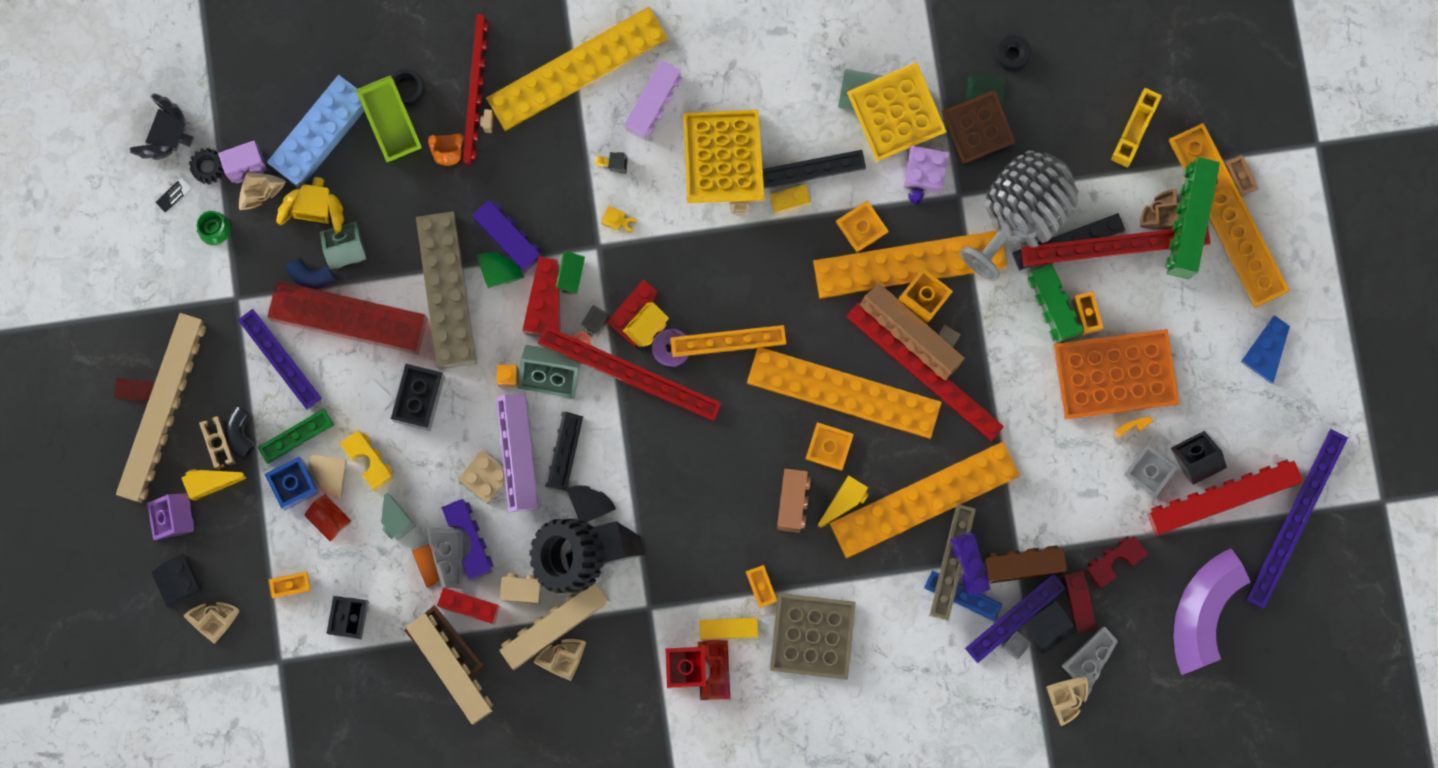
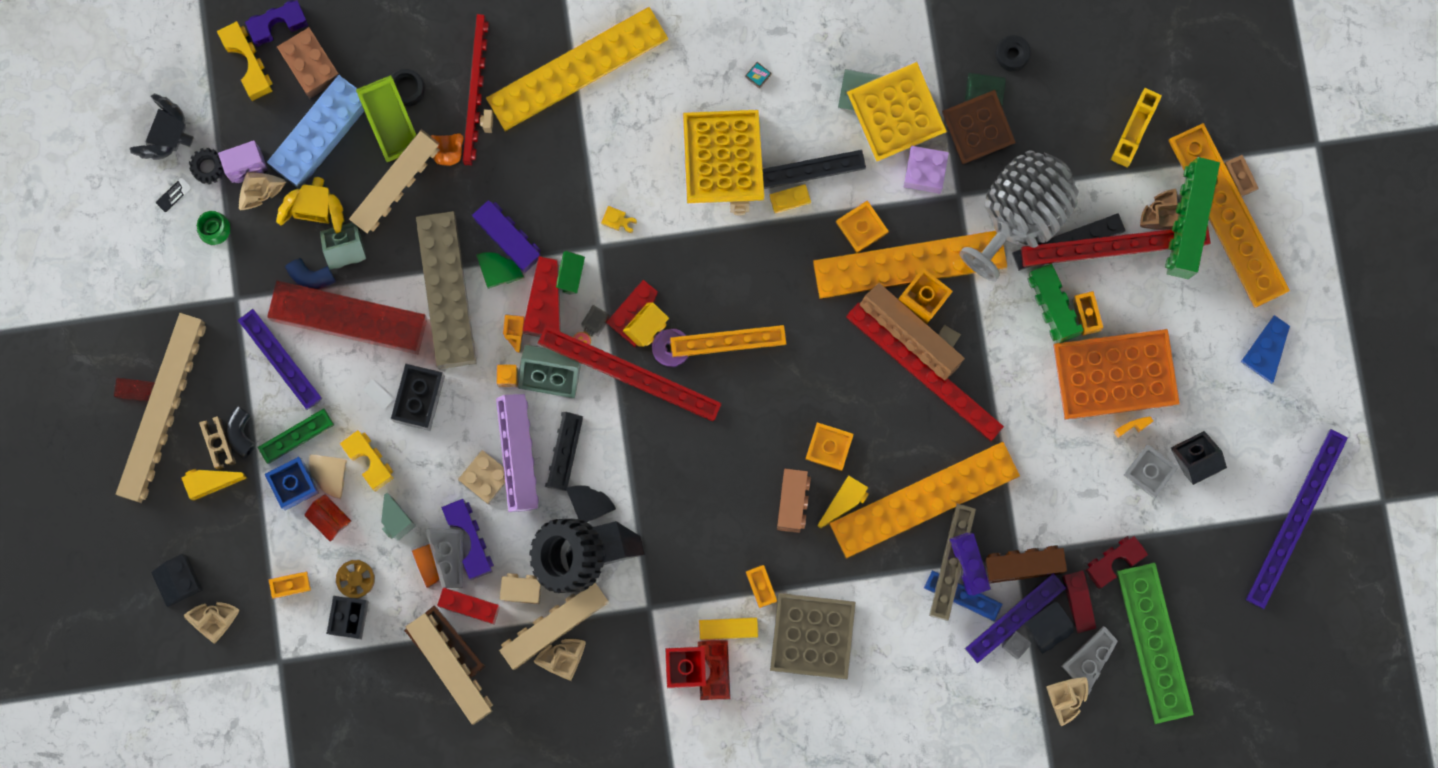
(170, 516): medium lavender slope -> none
(235, 41): none -> yellow arch
(261, 26): none -> dark purple arch
(308, 62): none -> nougat brick
(355, 579): none -> pearl gold piece
(394, 181): none -> tan brick
(513, 330): none -> light orange slope
(616, 162): pearl dark grey piece -> none
(653, 99): lavender brick -> none
(758, 75): none -> tile
(844, 392): light orange plate -> none
(917, 196): dark purple hinge -> none
(1155, 643): none -> bright green plate
(1200, 610): medium lavender brick -> none
(1224, 498): red brick -> none

